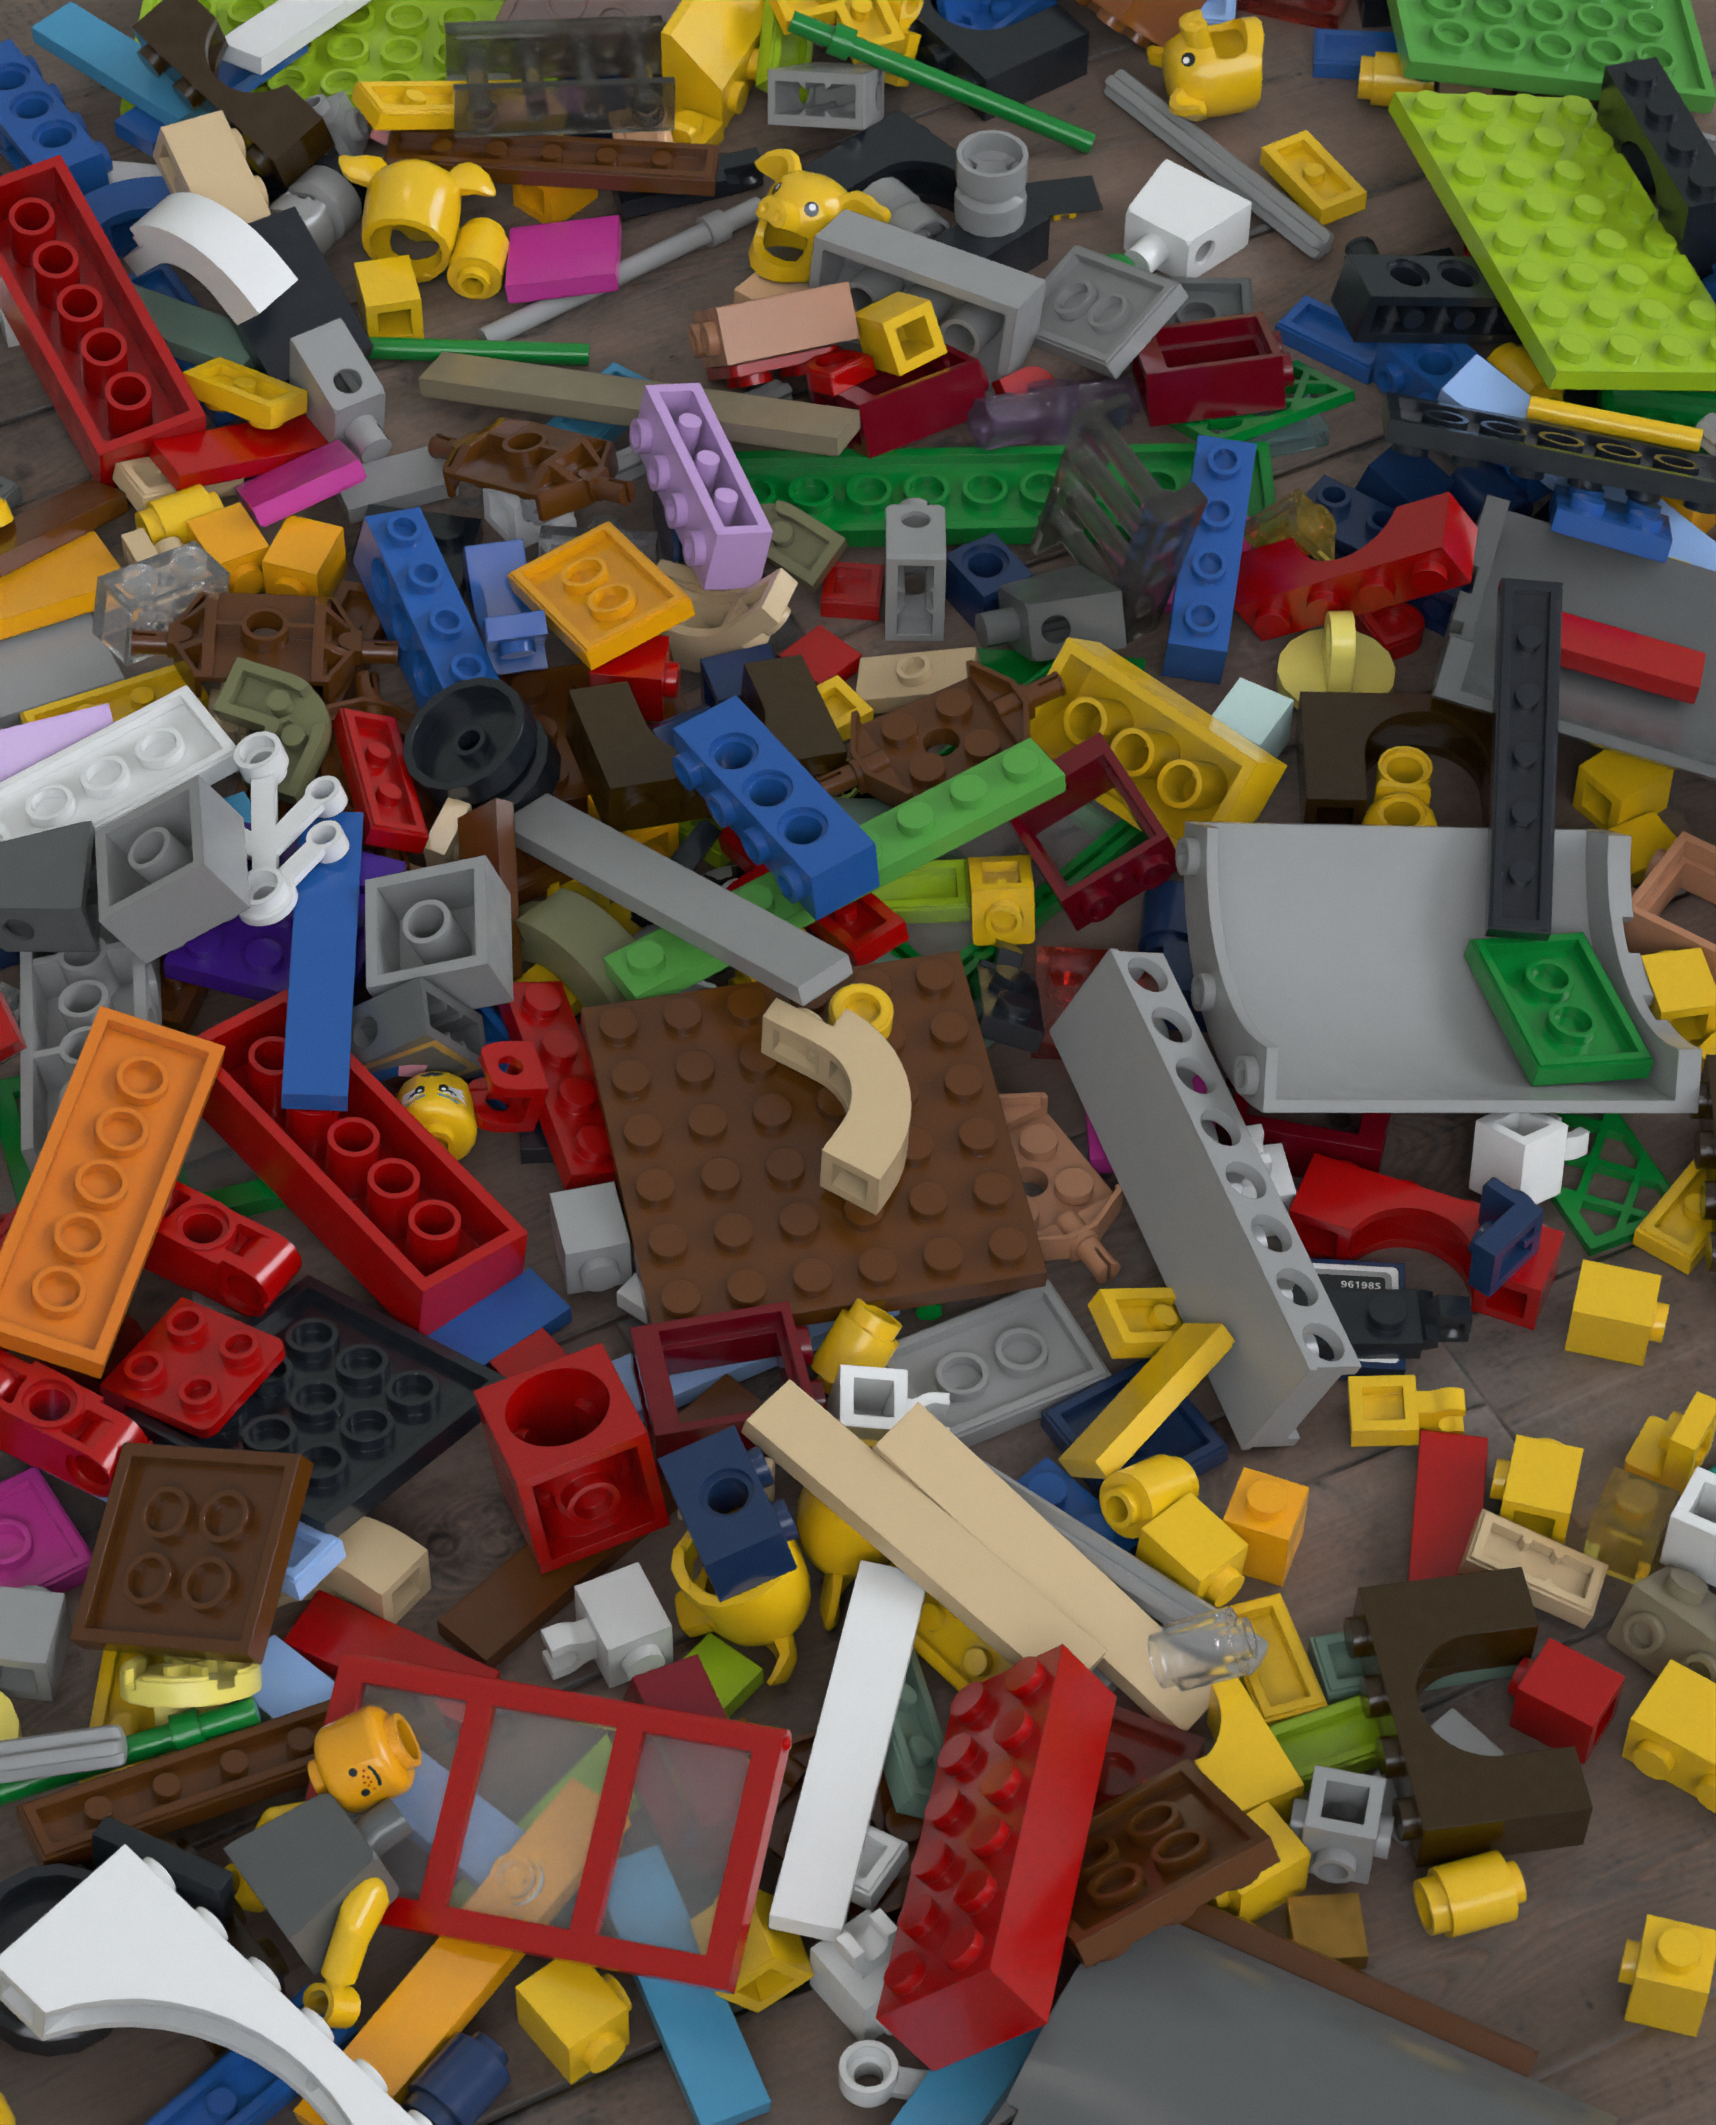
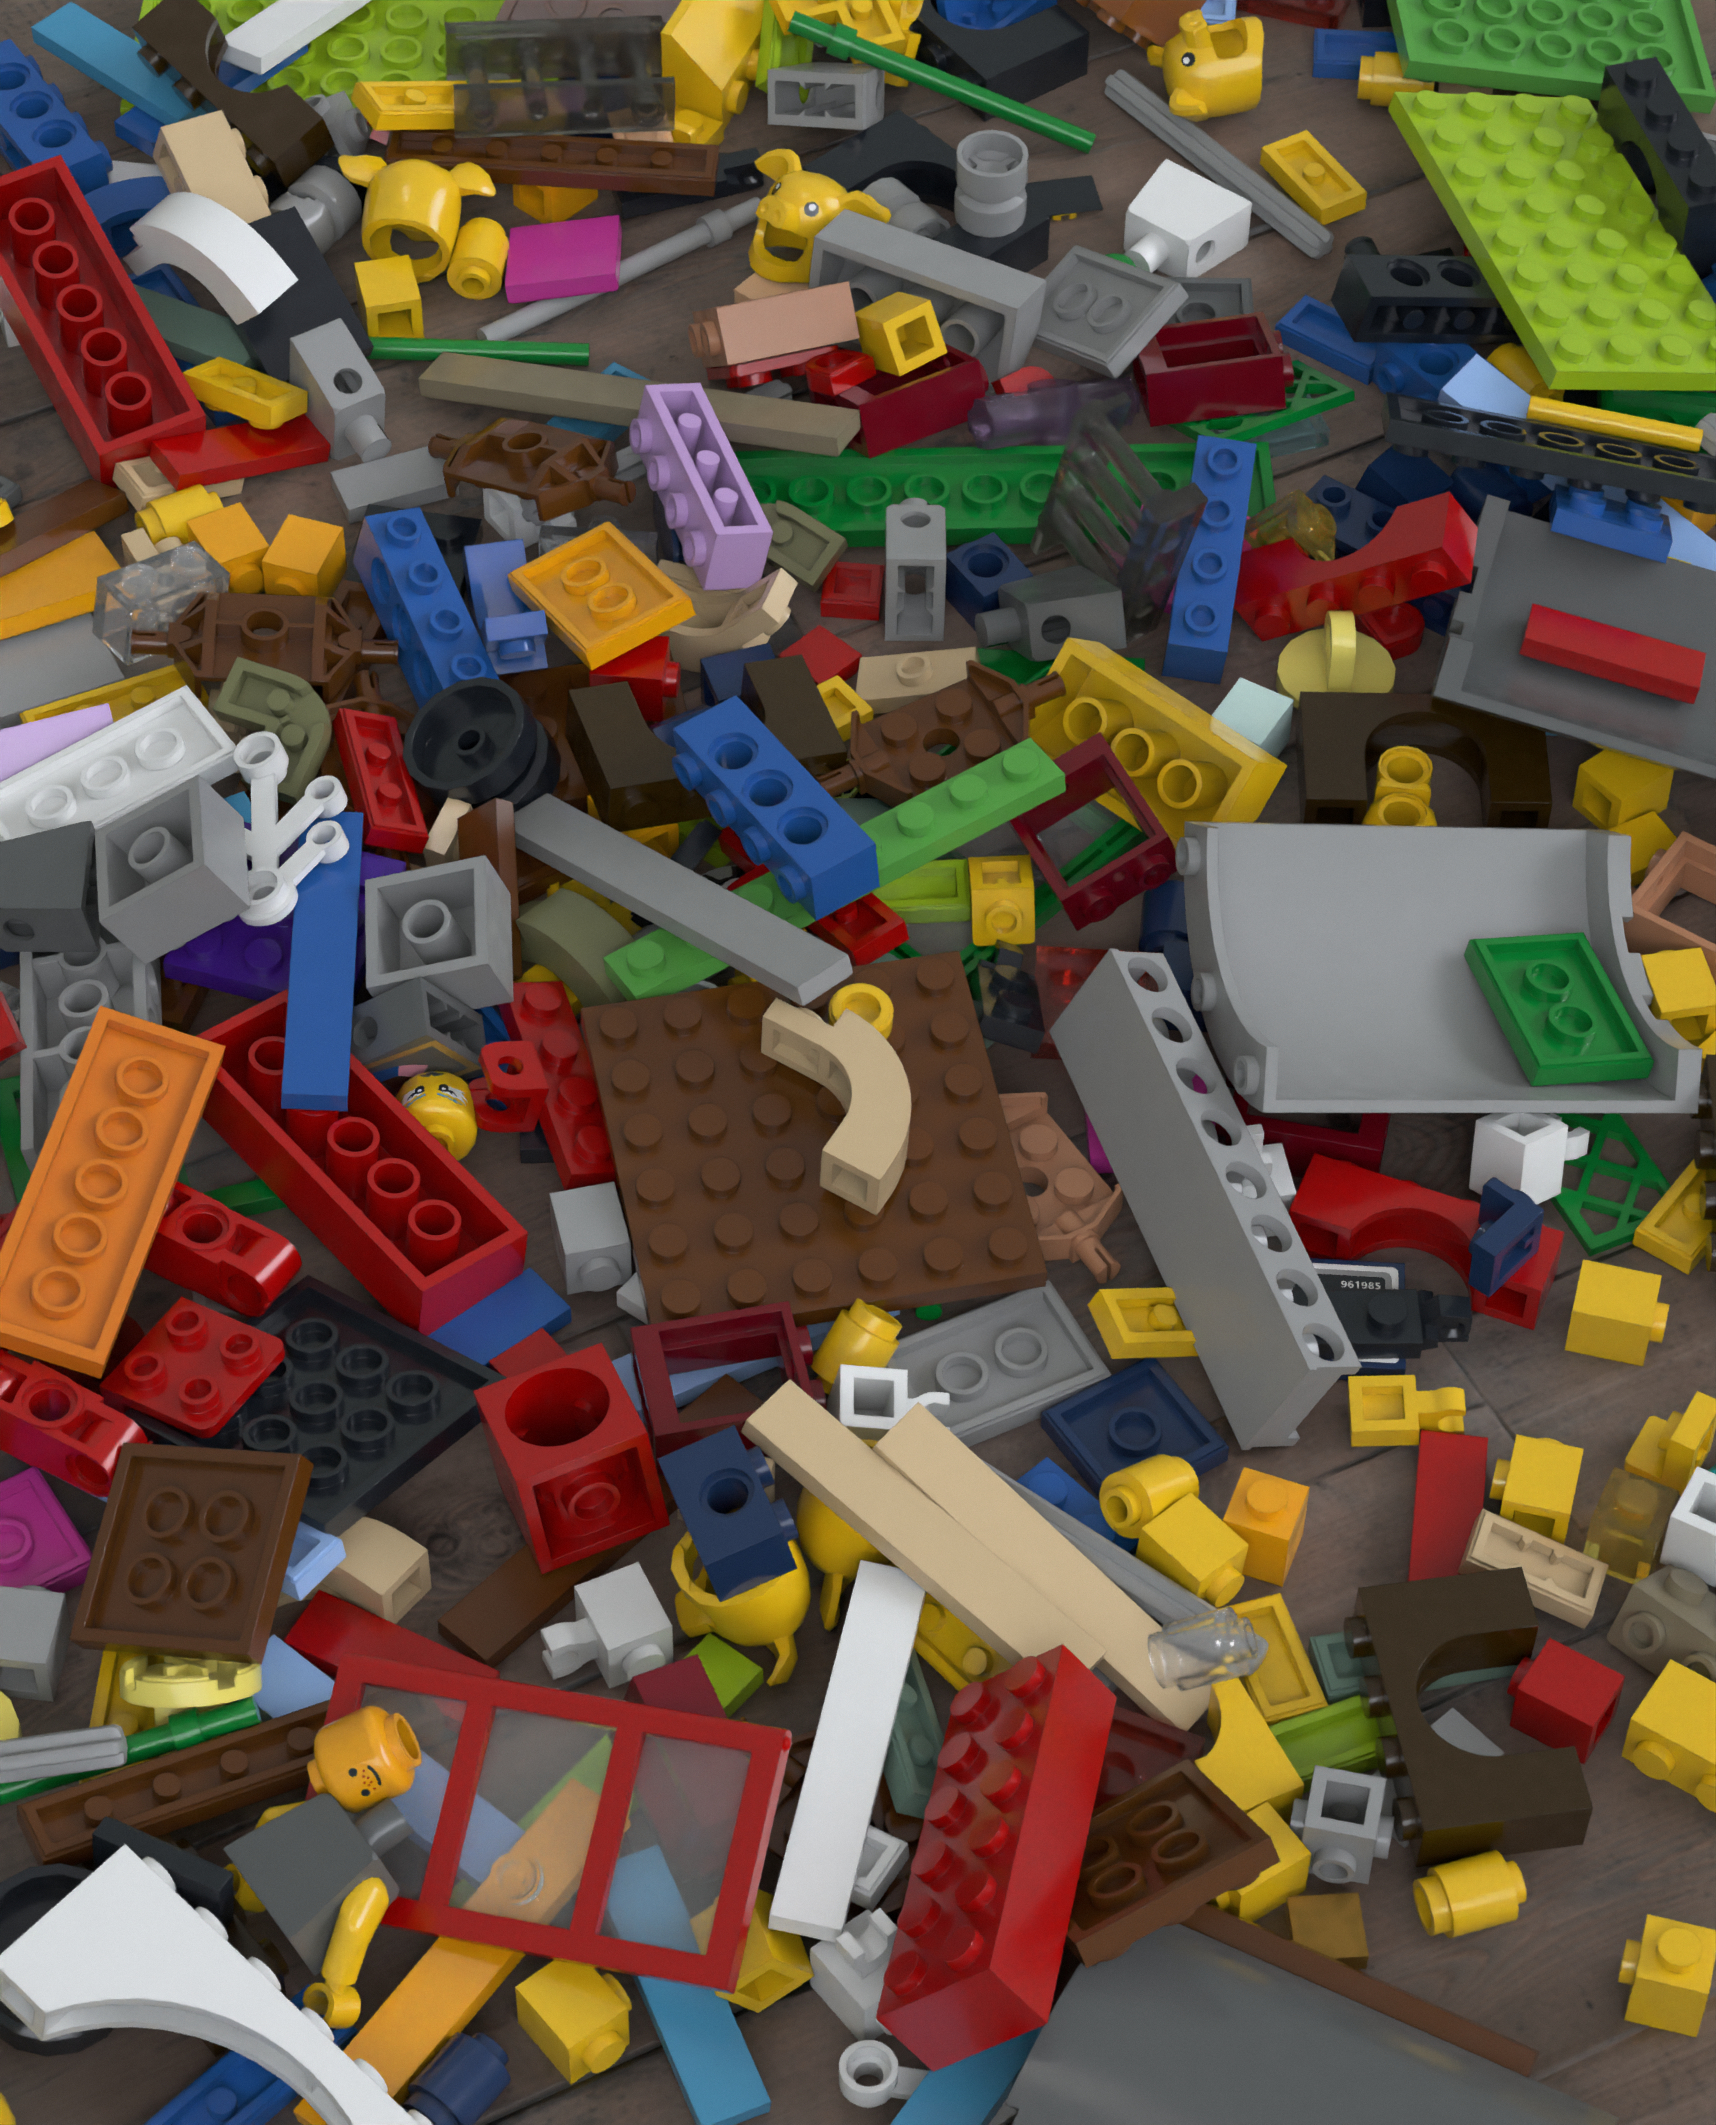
(300, 483): dark pink tile -> none
(1147, 1400): yellow tile -> none
(1524, 760): black tile -> none

